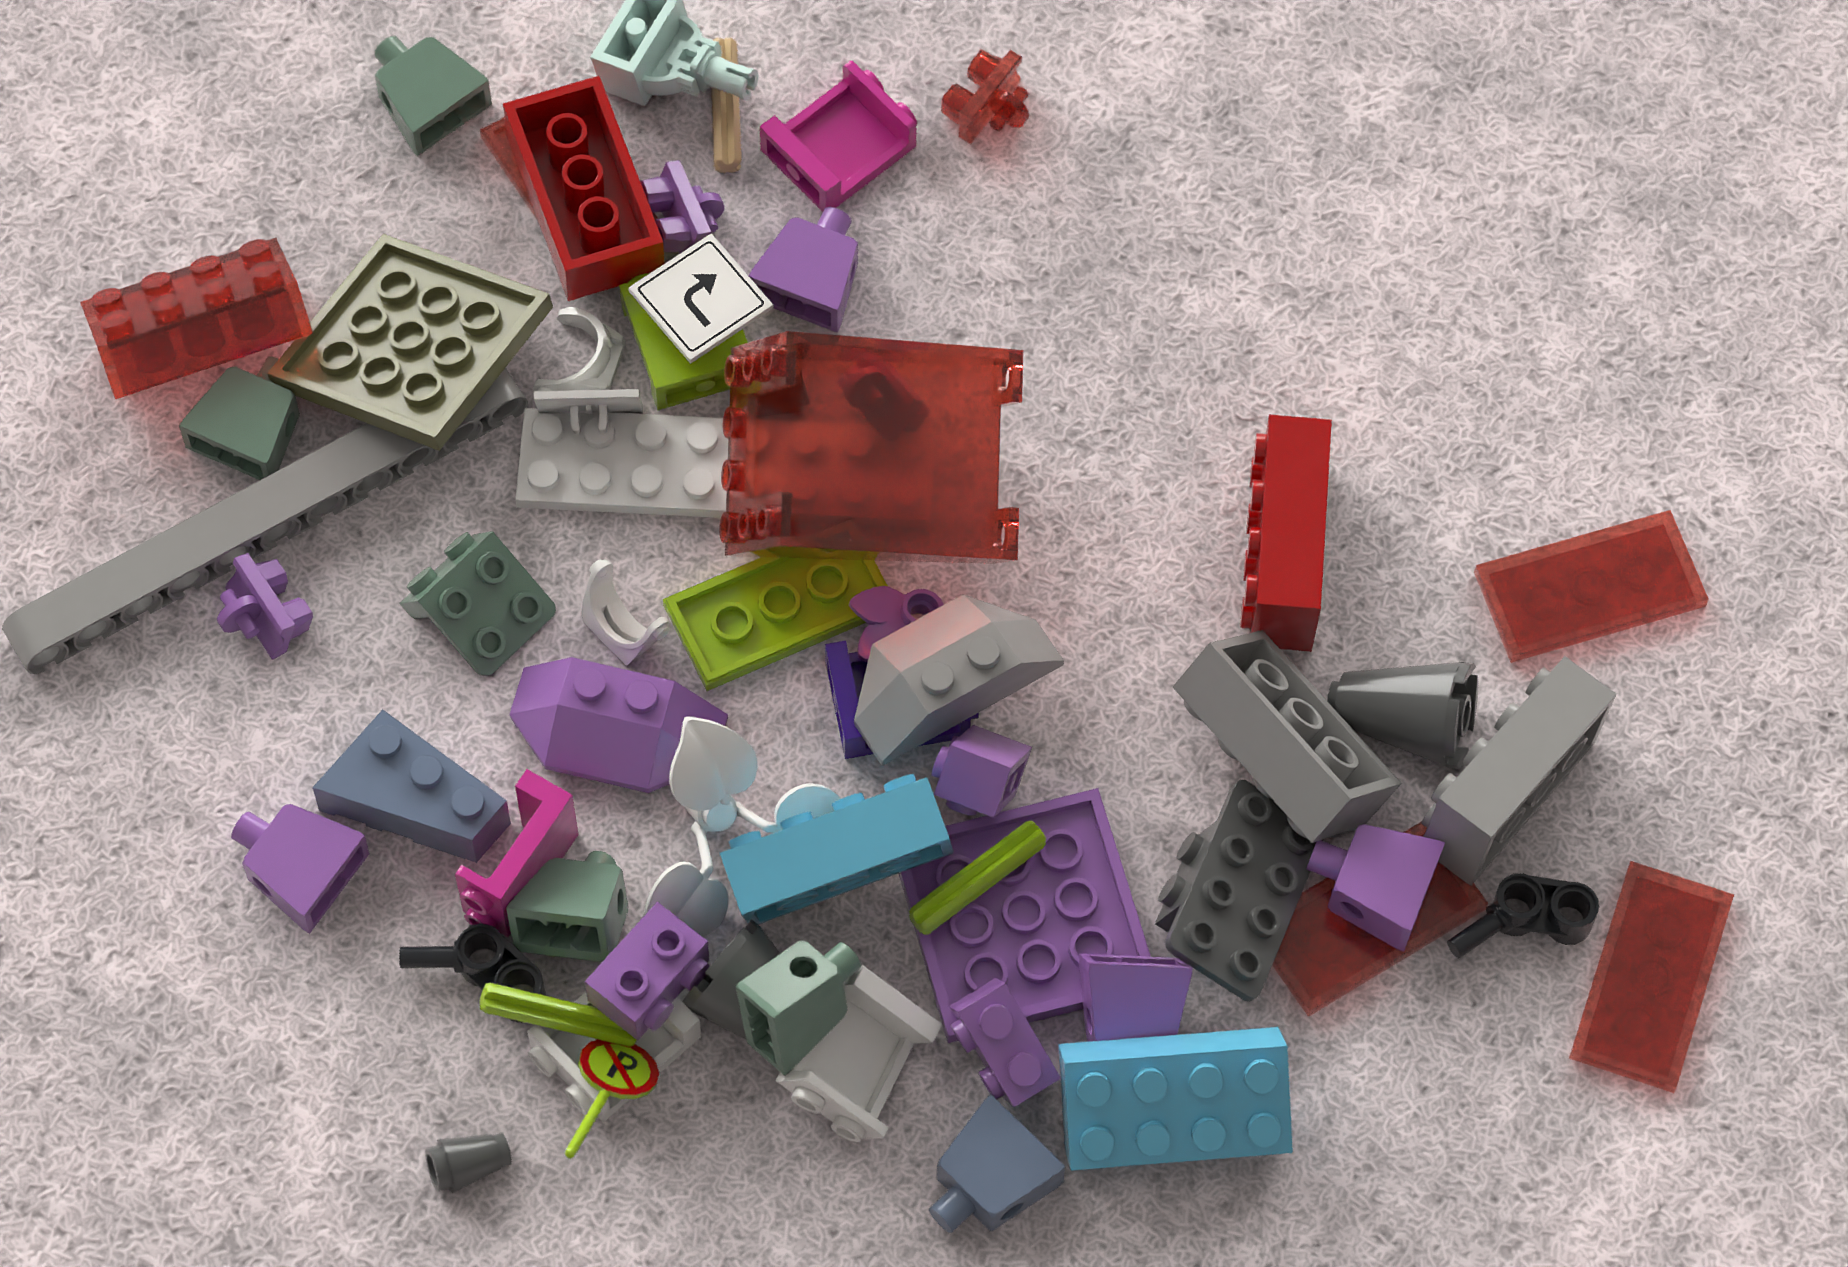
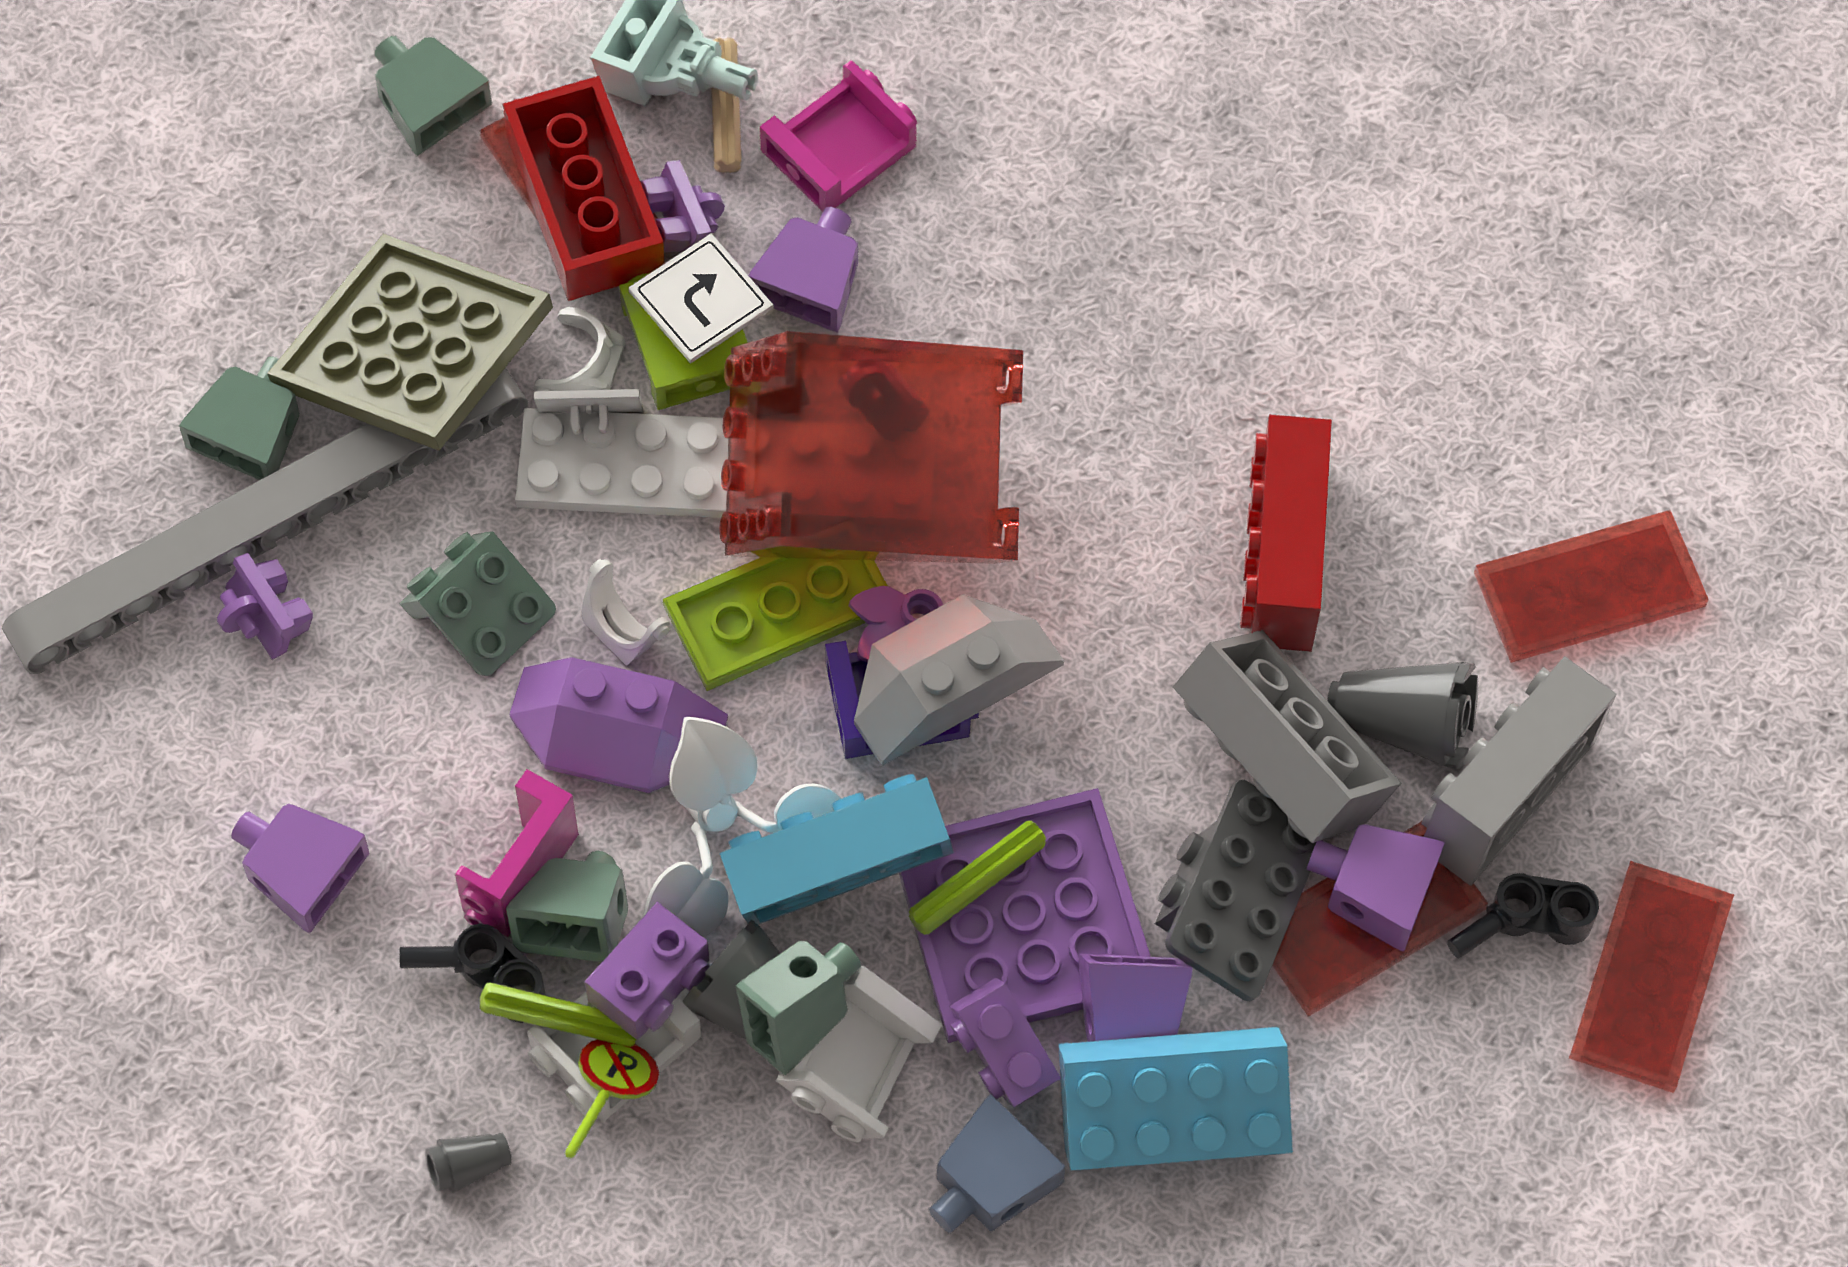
(196, 317): clear red brick -> none
(413, 790): sand blue wedge -> none
(980, 771): medium lavender brick -> none
(995, 96): clear red hips -> none

